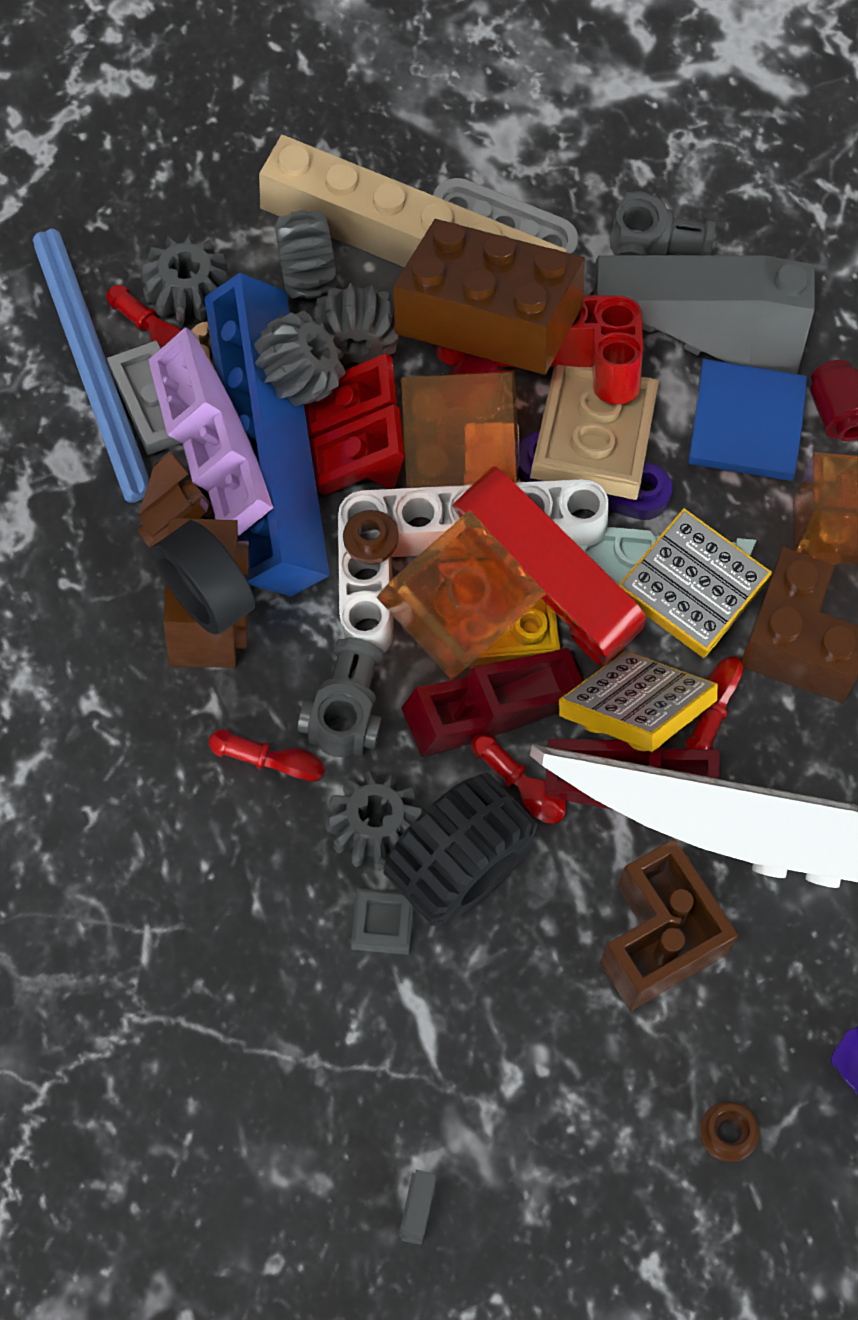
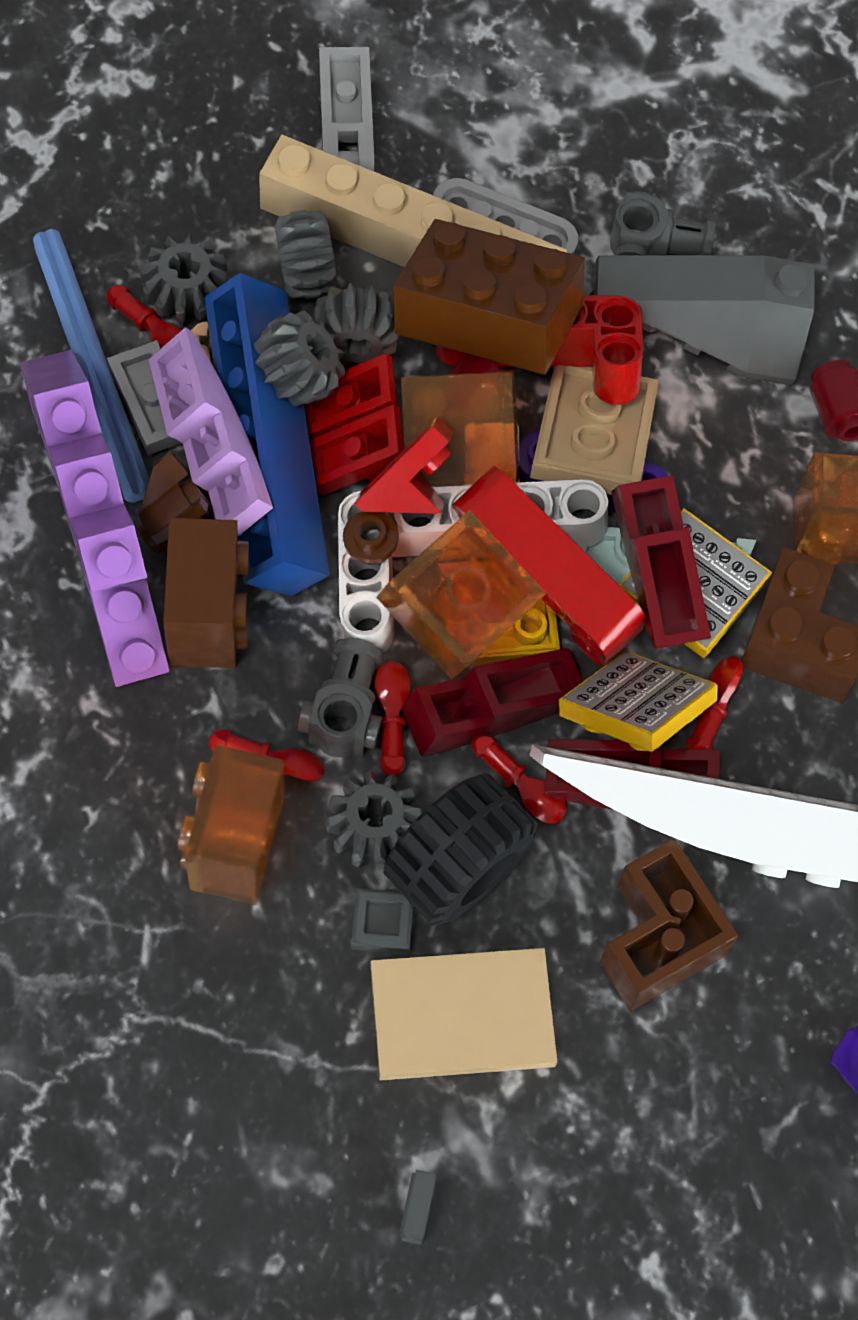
(96, 516): none -> medium lavender arch
(203, 577): black tyre -> none
(233, 824): none -> clear orange brick
(346, 103): none -> light grey plate
(392, 691): none -> red piece
(400, 486): none -> red slope
(462, 1014): none -> tan tile
(661, 561): none -> dark red slope
(741, 1119): reddish brown plate -> none
(747, 420): blue slope -> none

